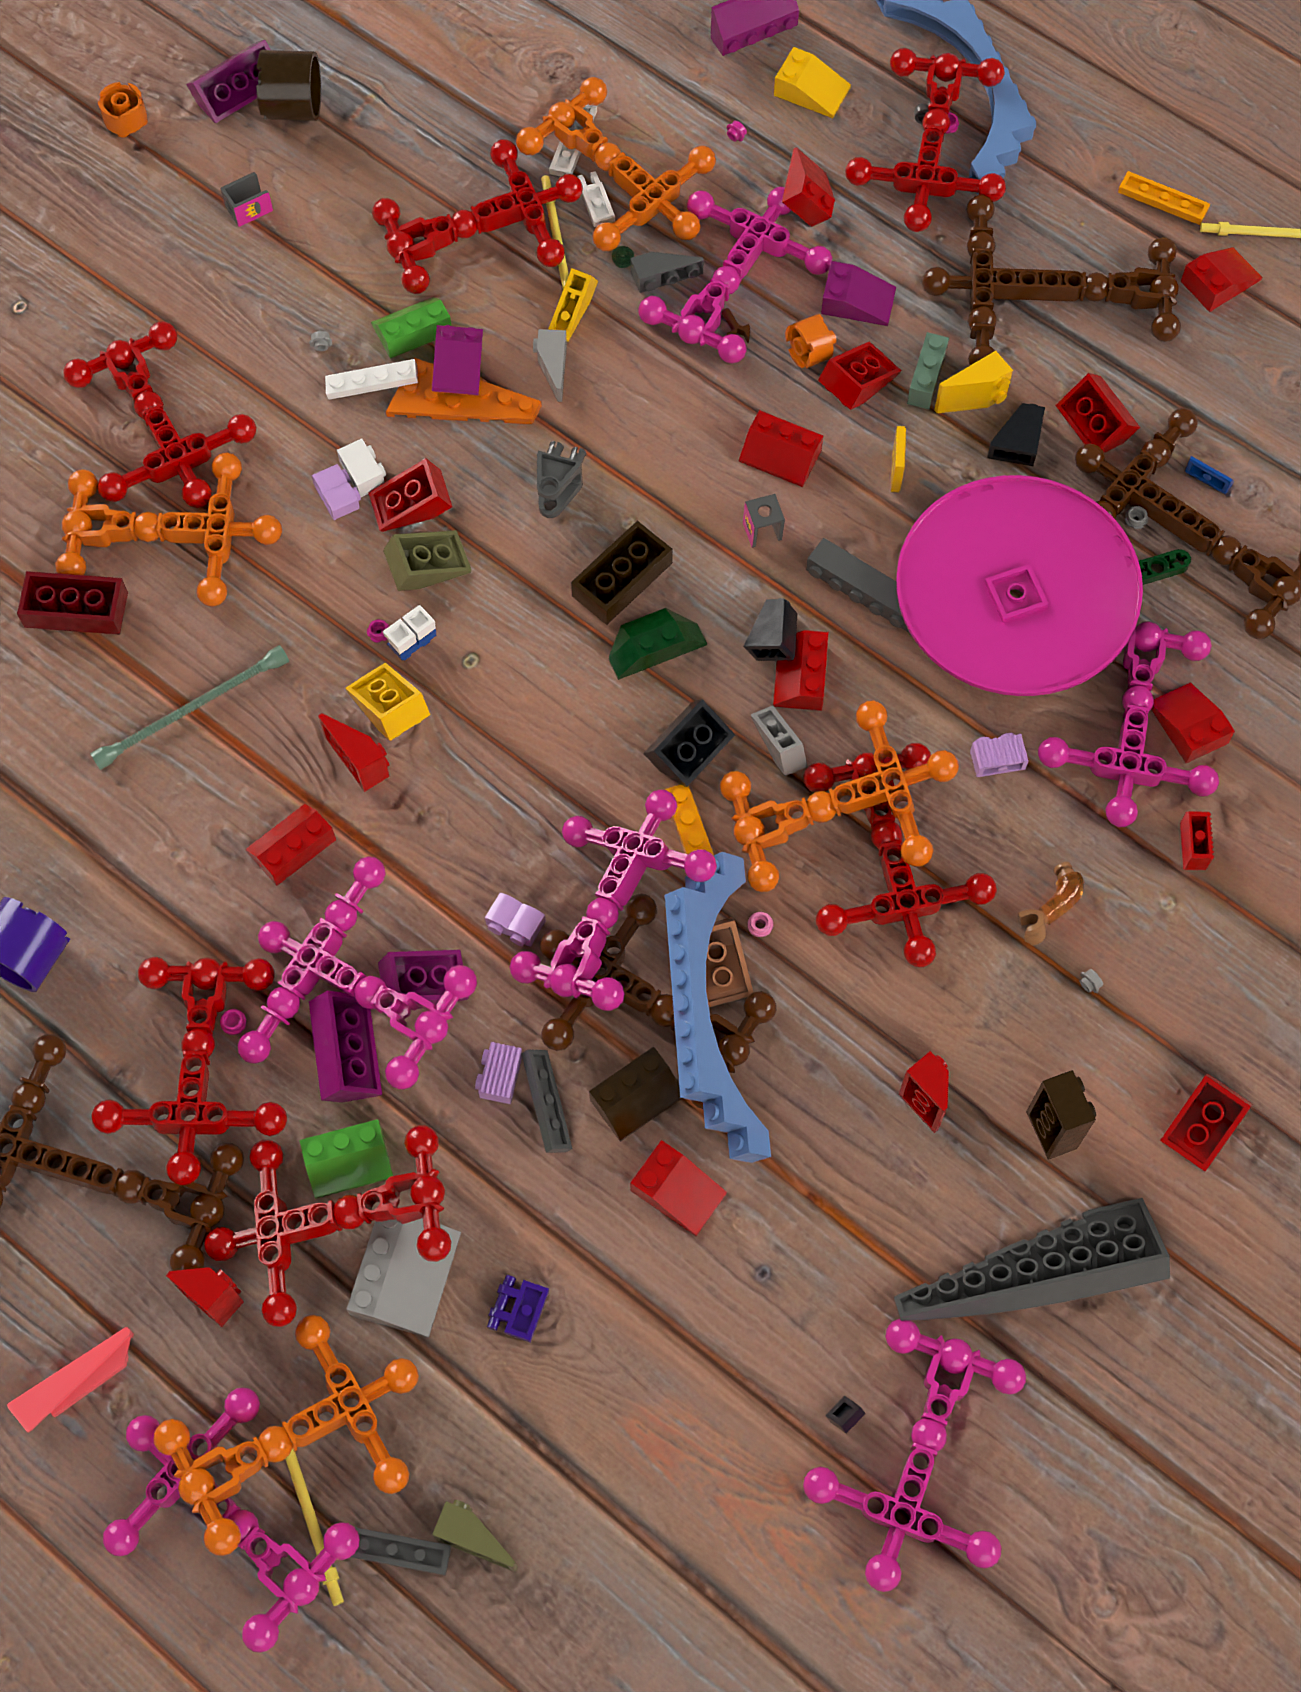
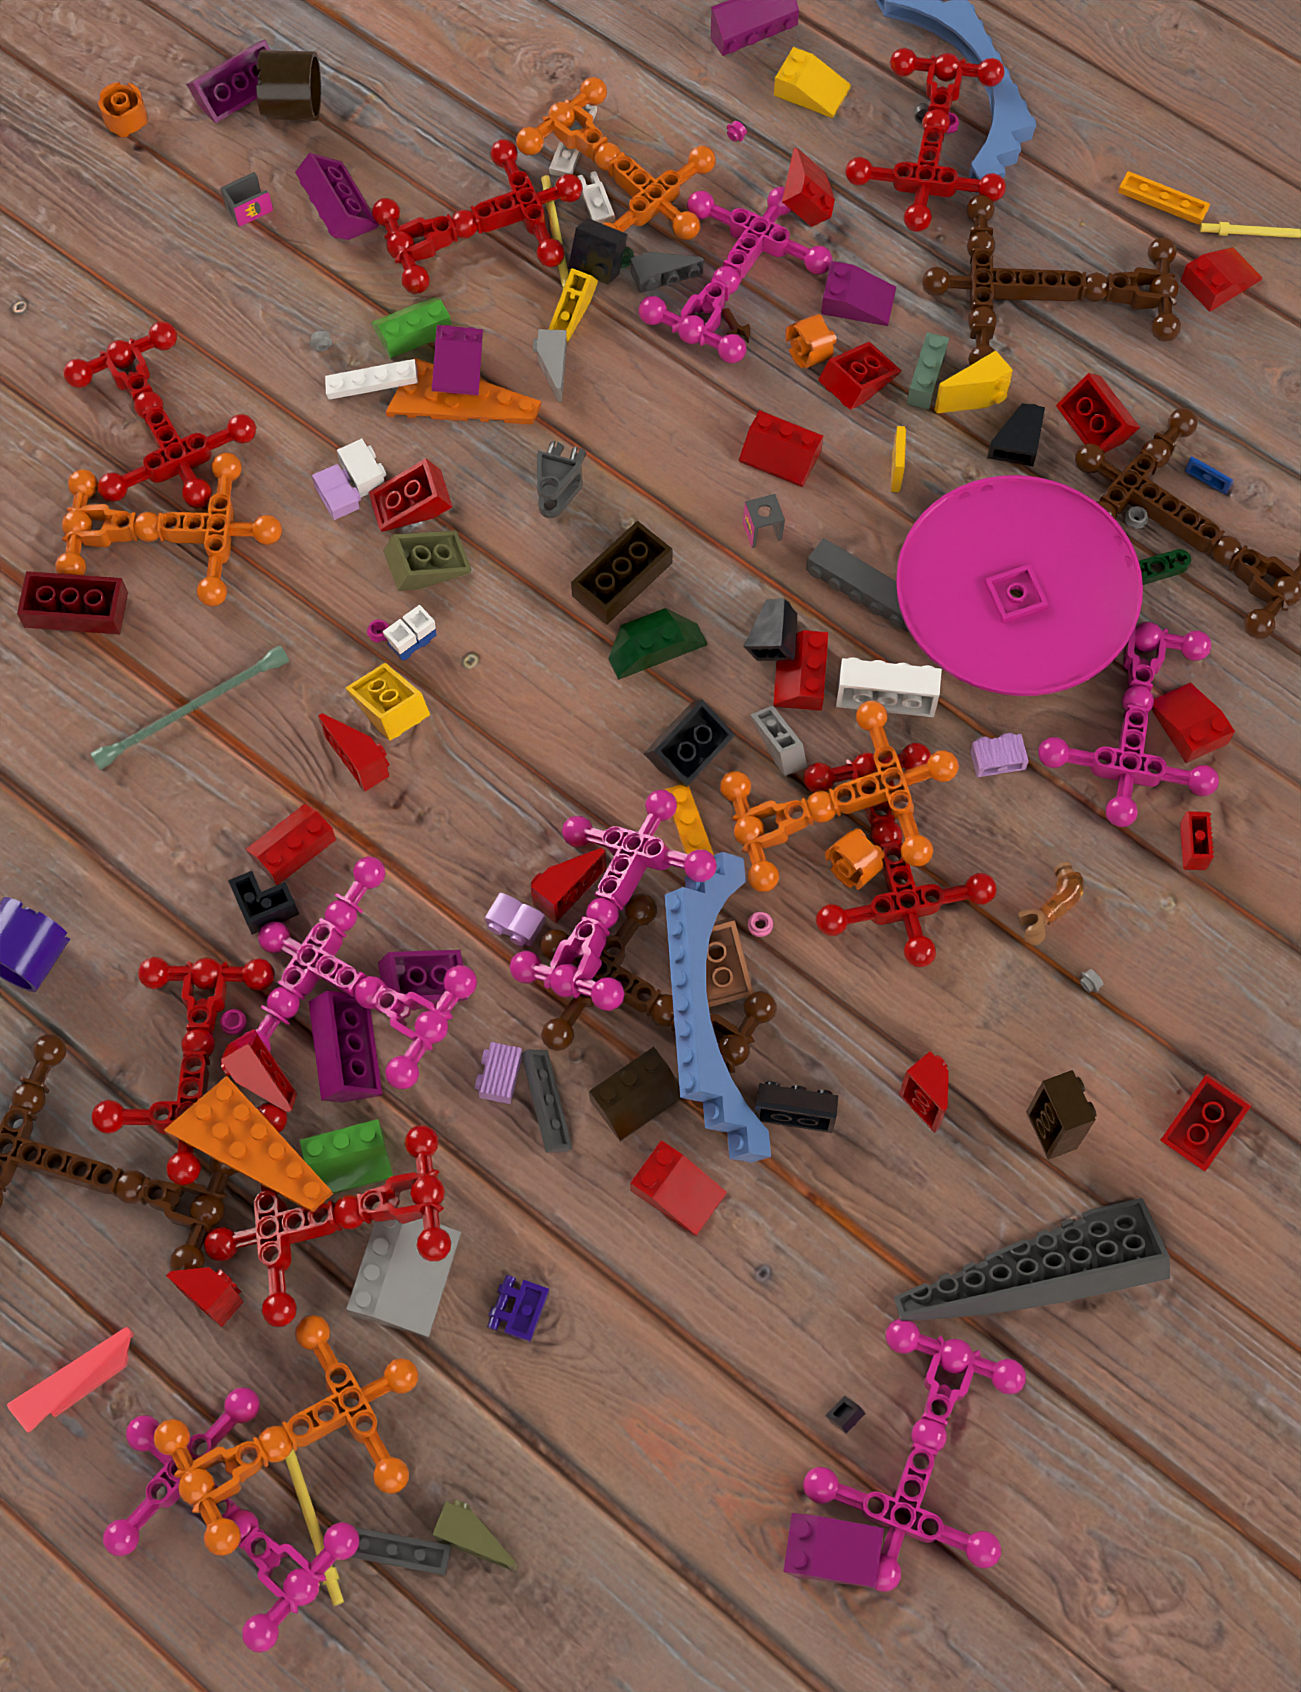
(240, 1137): none -> orange wing
(257, 1070): none -> slope
(264, 906): none -> black brick
(335, 197): none -> magenta slope
(566, 882): none -> red slope
(597, 250): none -> black brick
(796, 1107): none -> black slope
(833, 1550): none -> magenta slope
(855, 859): none -> orange brick
(895, 686): none -> white brick

